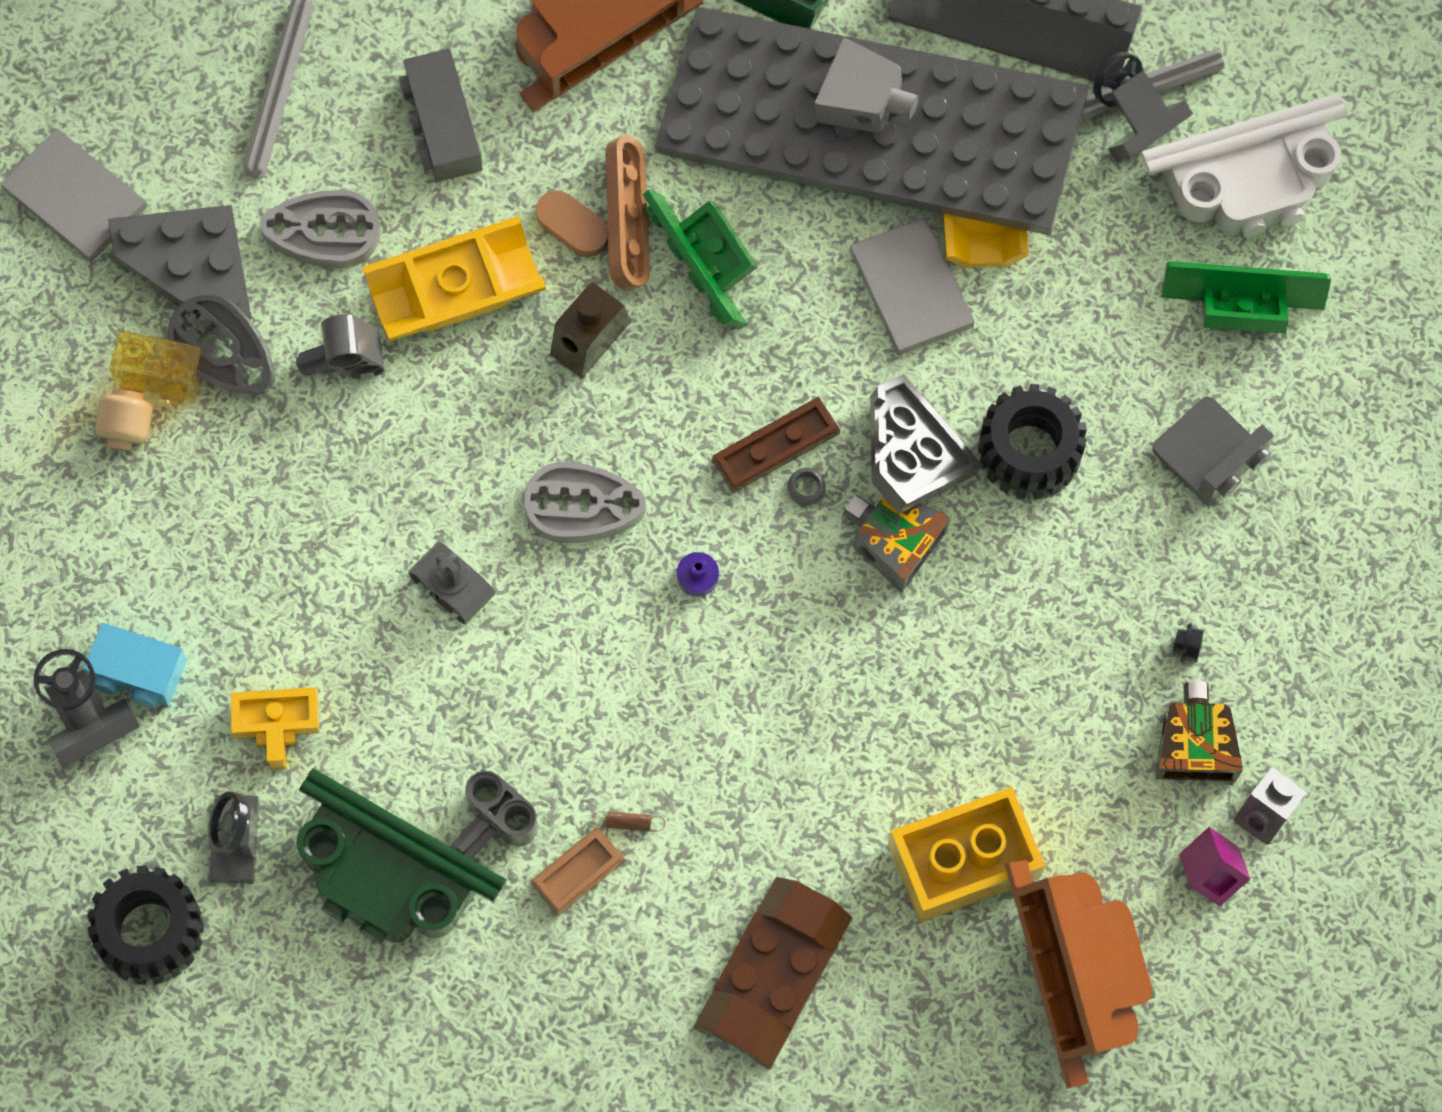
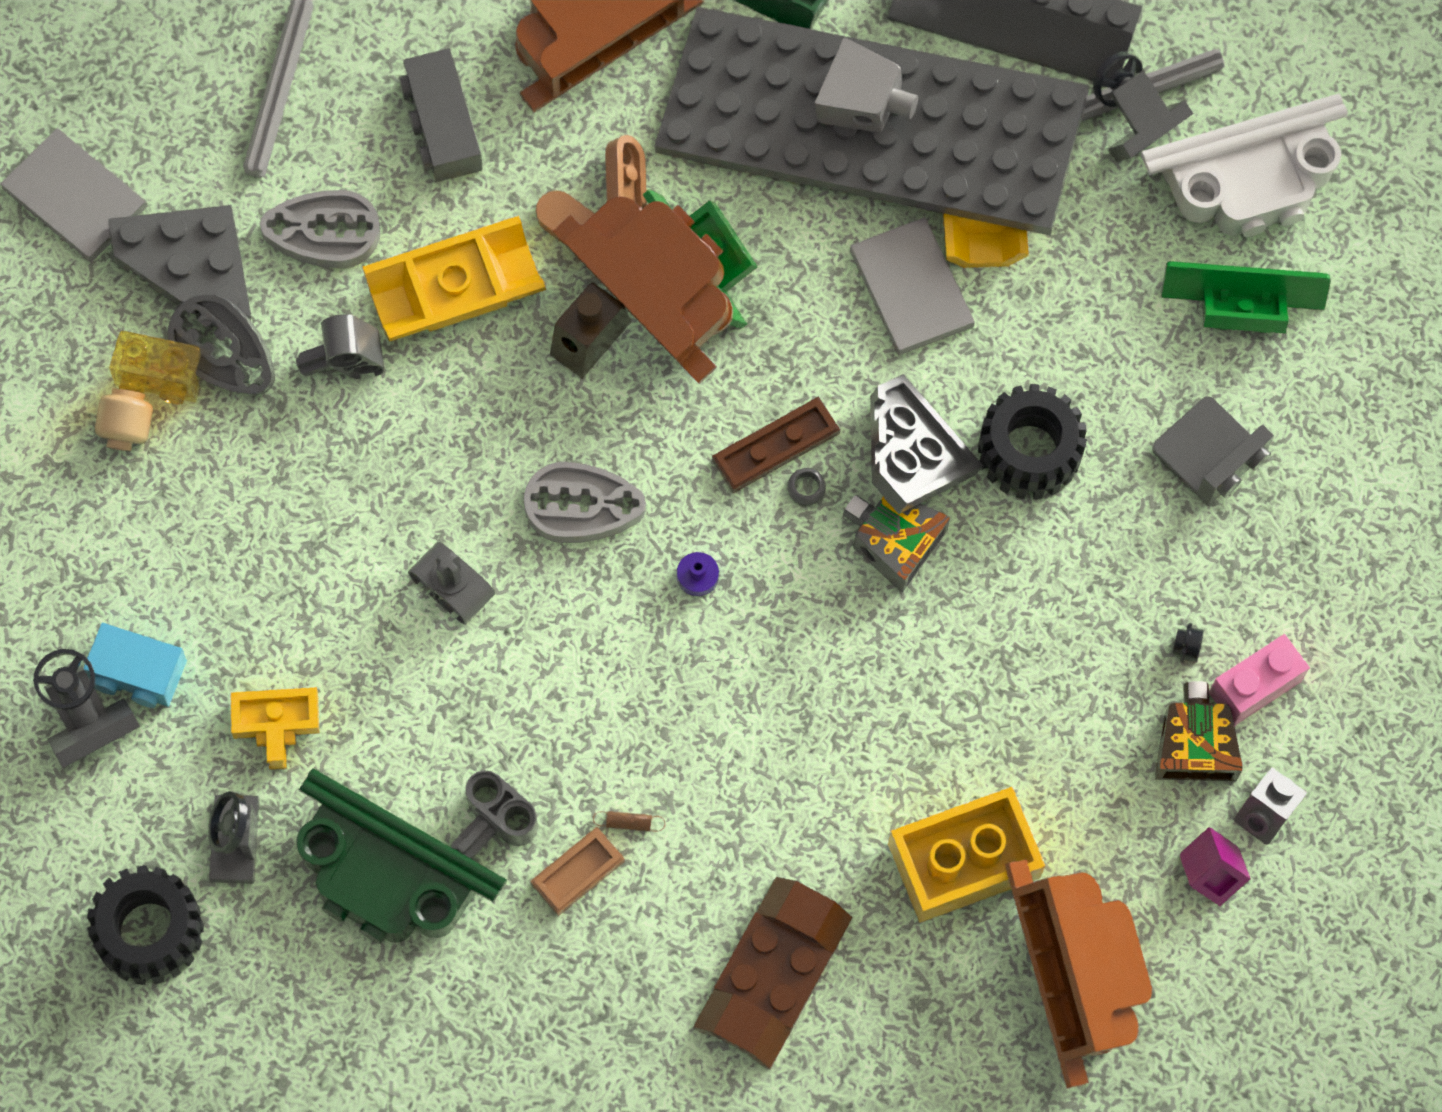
(657, 273): none -> dark orange brick
(1260, 678): none -> bright pink brick

